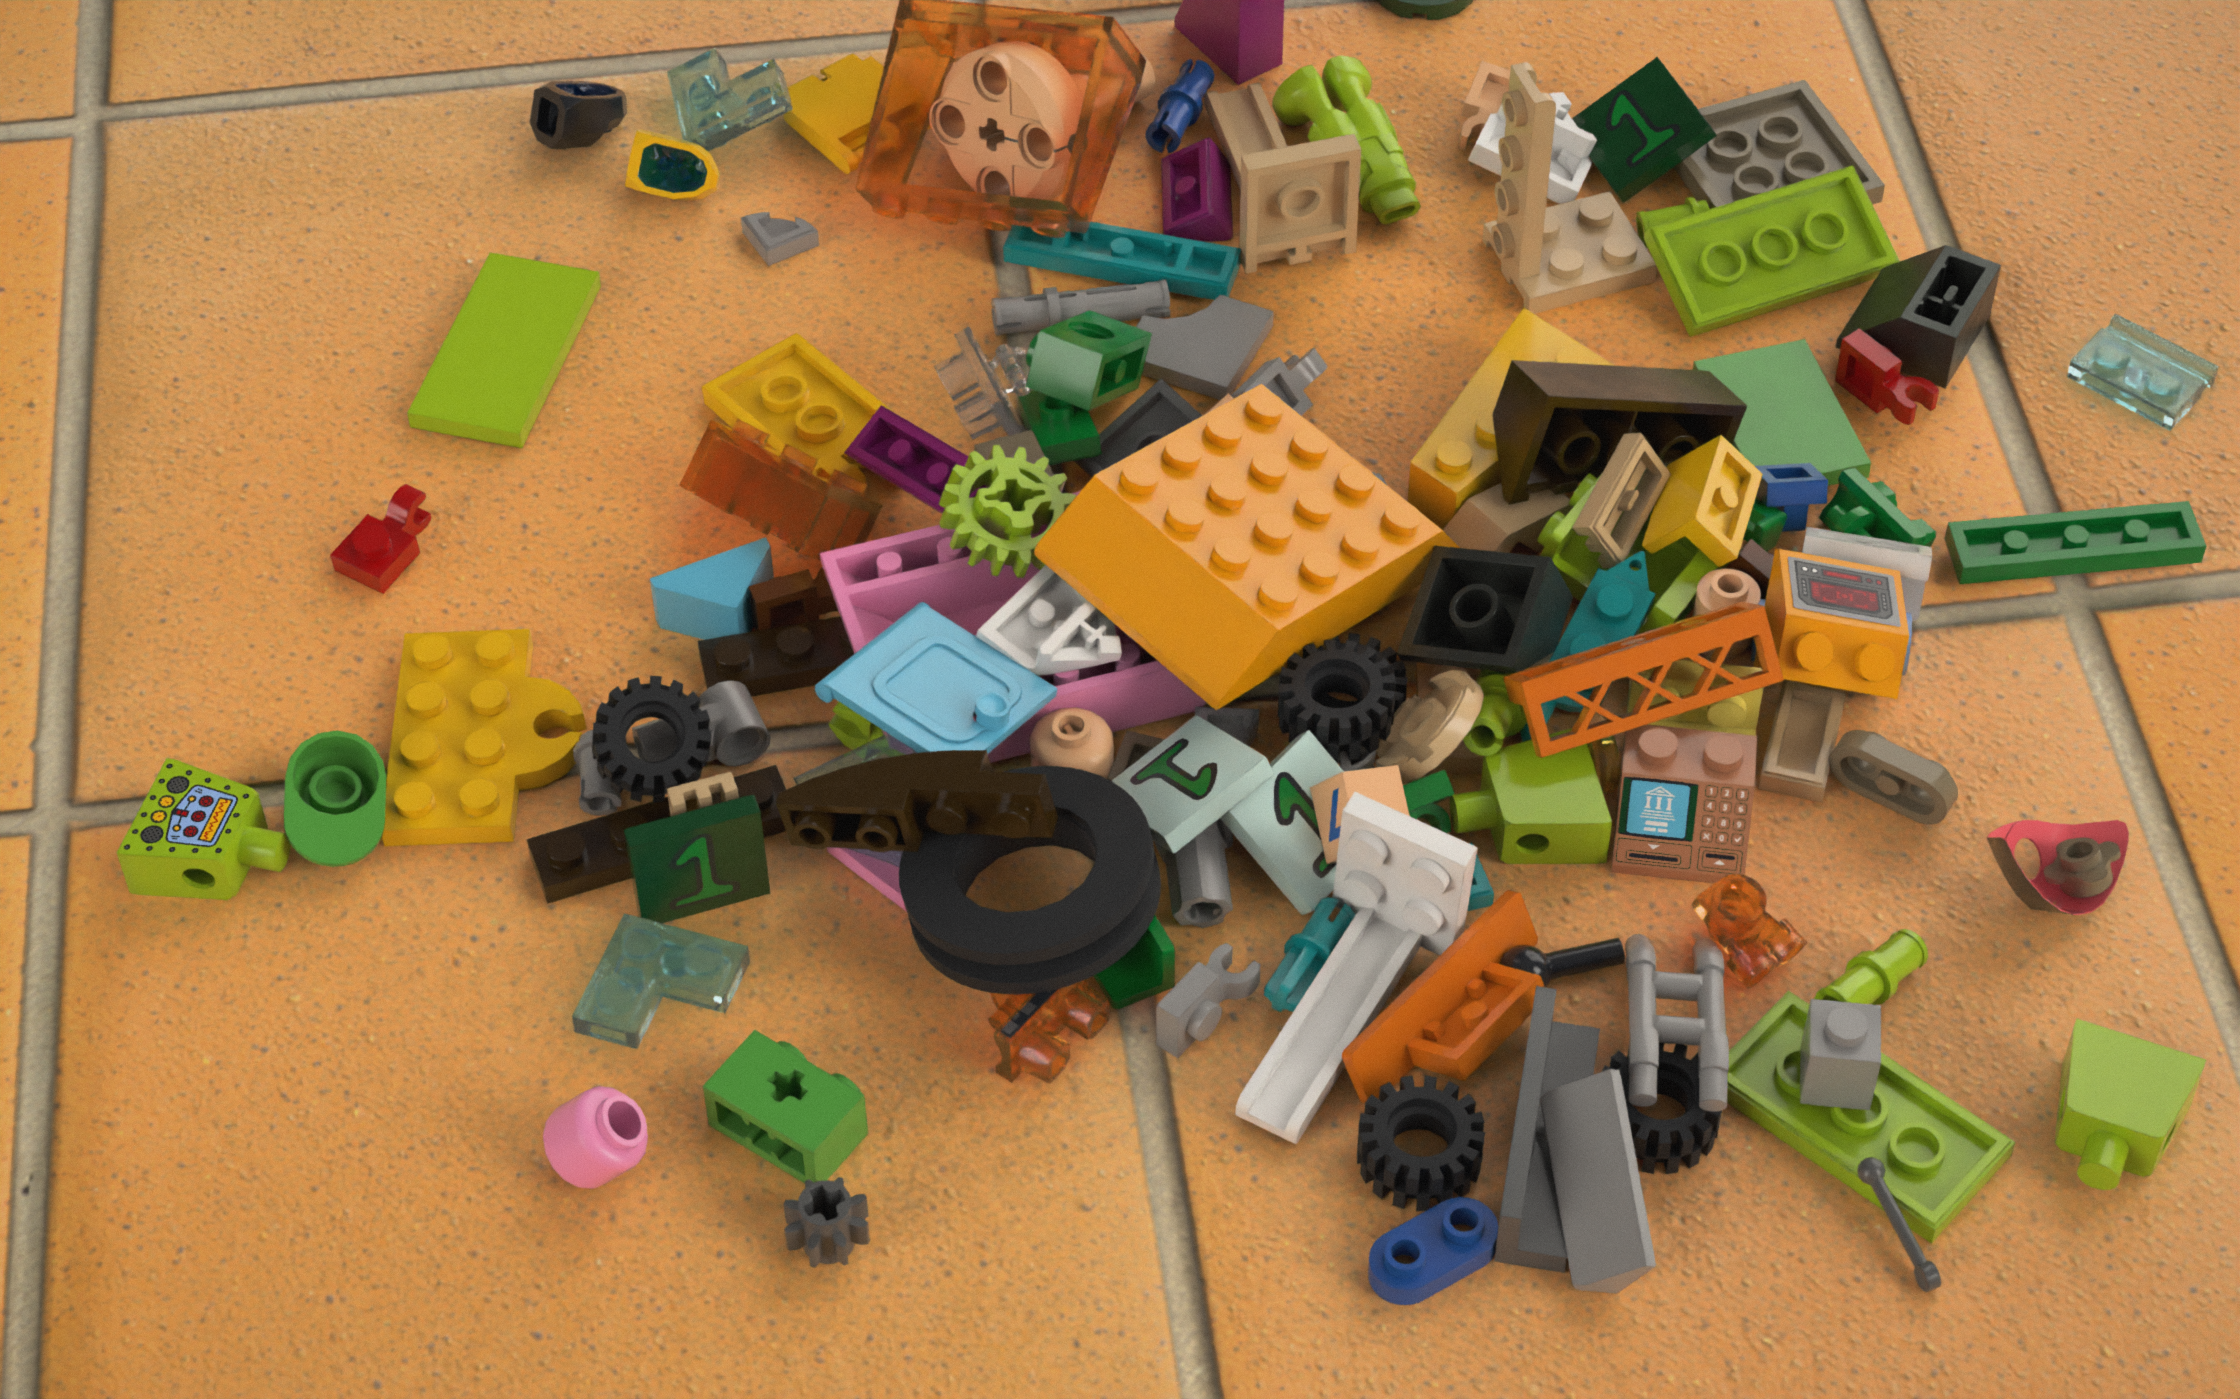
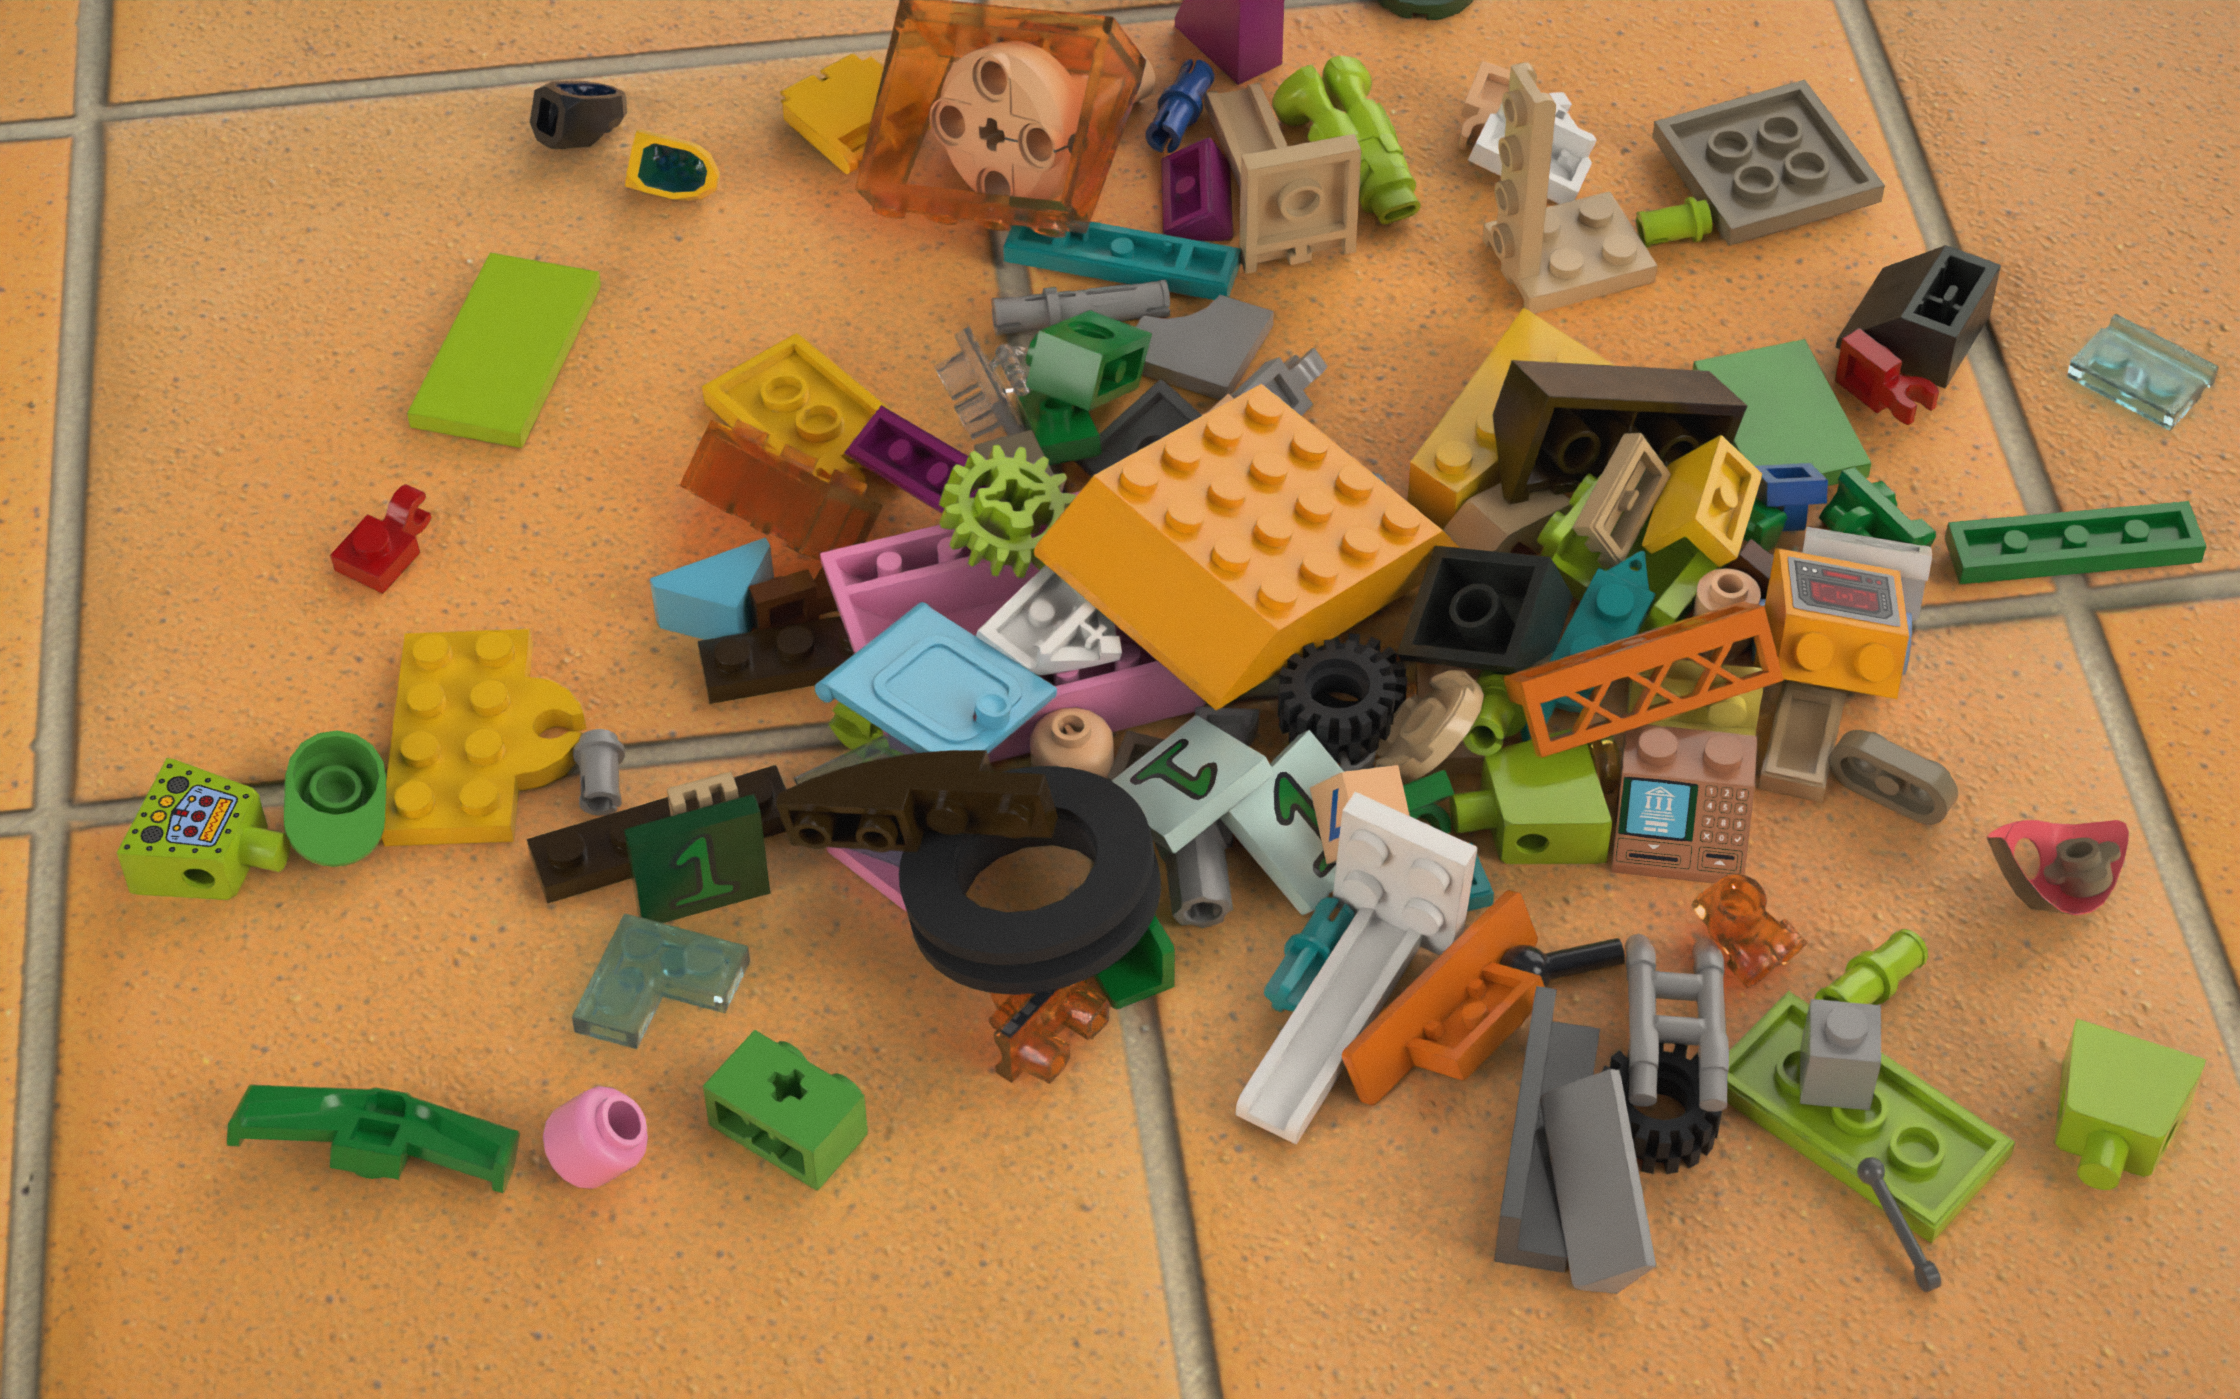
(376, 1130): none -> green plate
(647, 701): black tyre -> none
(720, 109): clear light blue plate -> none
(735, 724): light grey piece -> none
(778, 238): light grey tile -> none
(826, 1222): dark grey gear -> none
(1193, 1004): light grey plate -> none
(1424, 1110): black tyre -> none
(1439, 1249): blue plate -> none
(1643, 129): dark green tile -> none
(1770, 250): lime tile -> none

